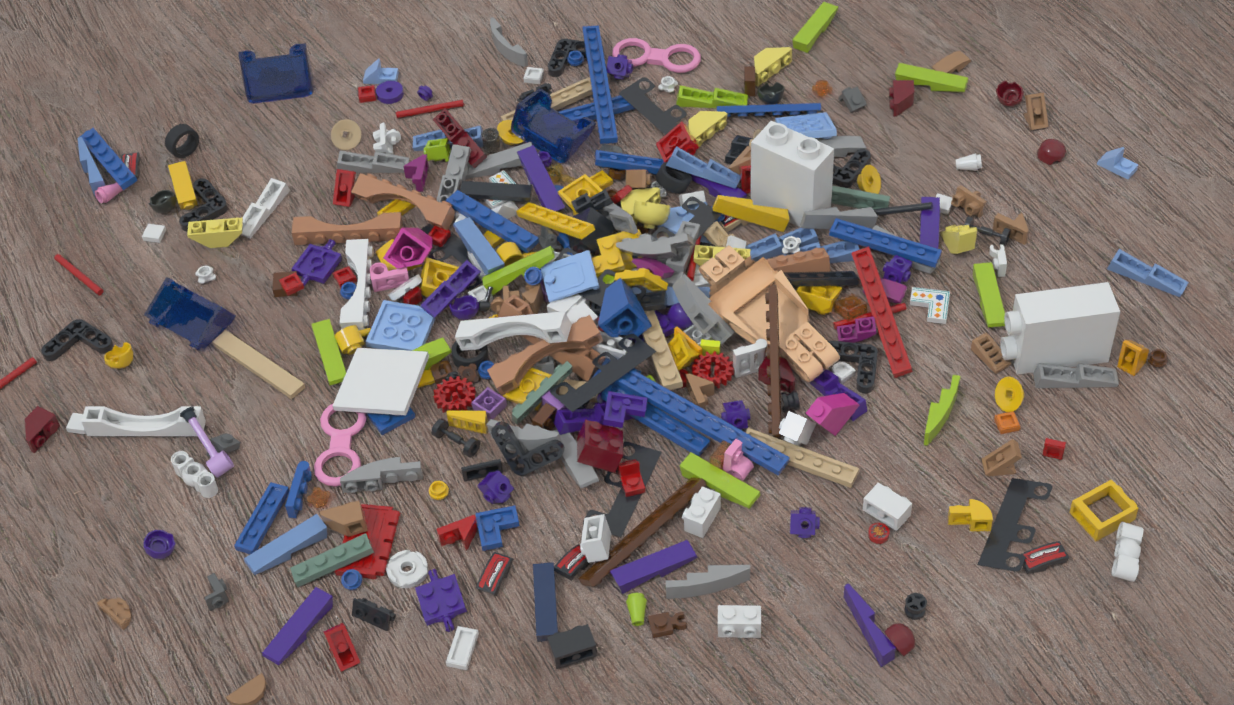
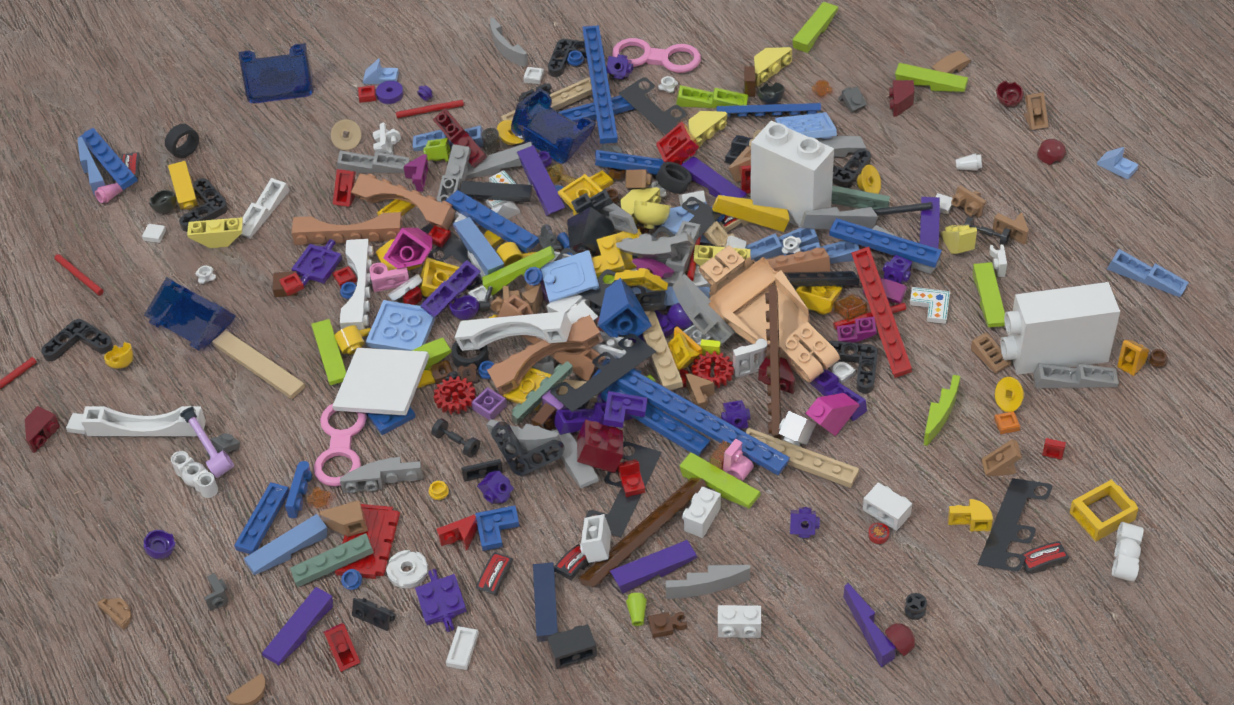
(468, 420): yellow slope -> none
(555, 220): yellow tile -> none
(621, 194): red tile -> none
(712, 171): medium blue slope -> none
(790, 401): black wheel -> none

